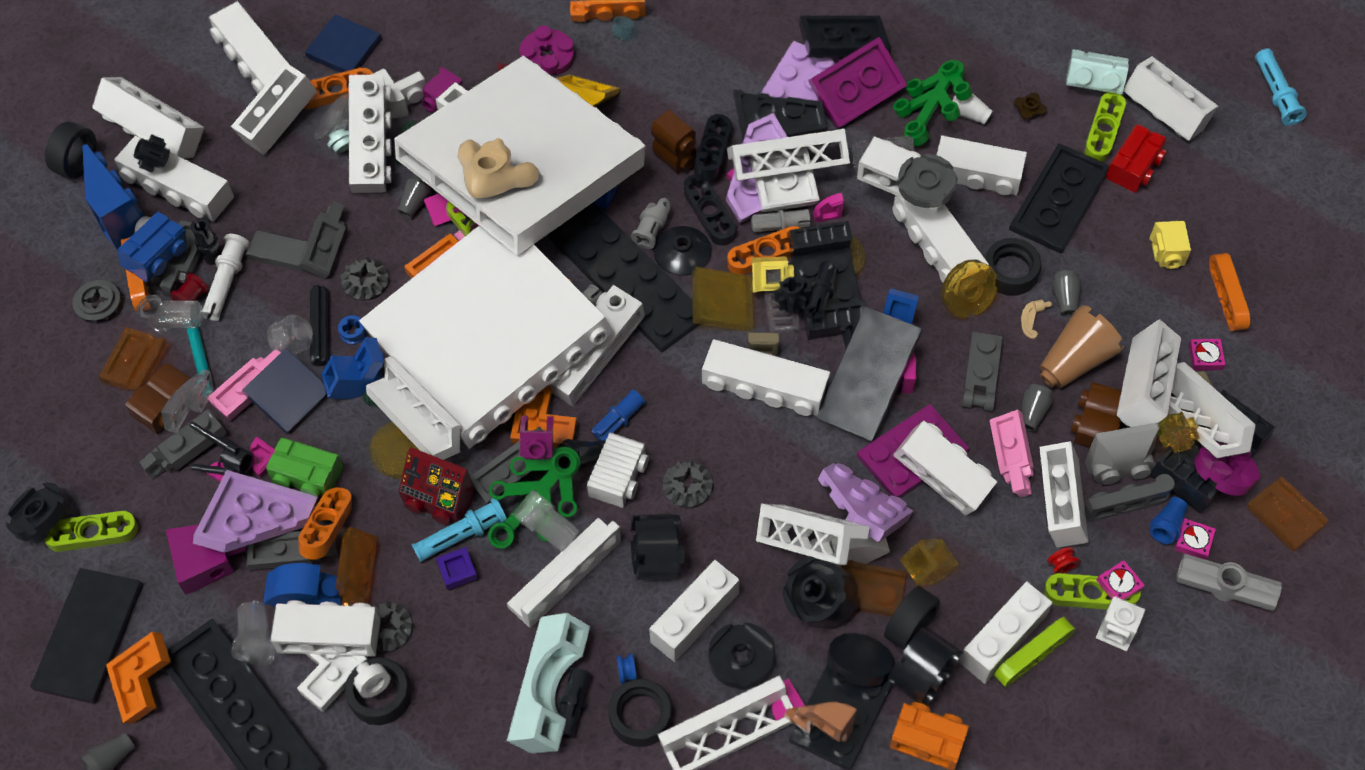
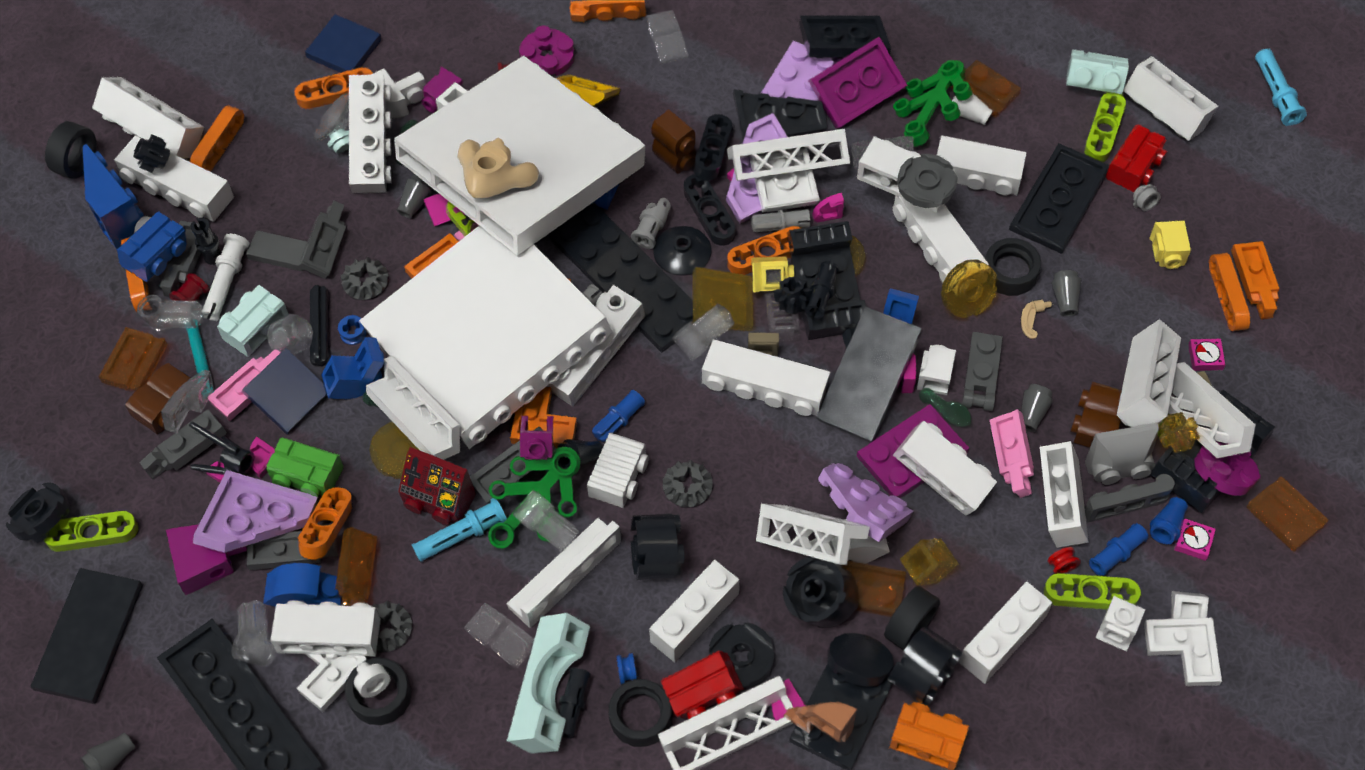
(89, 293): dark grey gear -> none
(130, 674): orange plate -> none
(217, 138): none -> orange beam
(246, 45): white brick -> none
(248, 323): none -> light aqua brick
(274, 108): white brick -> none
(456, 568): dark purple plate -> none
(500, 635): none -> clear slope
(622, 27): clear light blue hinge -> none
(667, 37): none -> clear slope
(698, 335): none -> clear piece
(702, 685): none -> red brick
(936, 369): none -> white window
(953, 412): none -> clear green piece
(990, 87): none -> clear orange plate
(1030, 112): dark brown plate -> none
(1035, 650): lime beam -> none
(1080, 348): medium nougat cone -> none
(1118, 549): none -> blue pin
(1120, 582): tile -> none
(1146, 197): none -> light grey plate
(1188, 605): none -> white slope
(1193, 640): none -> white plate
(1247, 586): light grey piece -> none
(1257, 276): none -> orange hinge

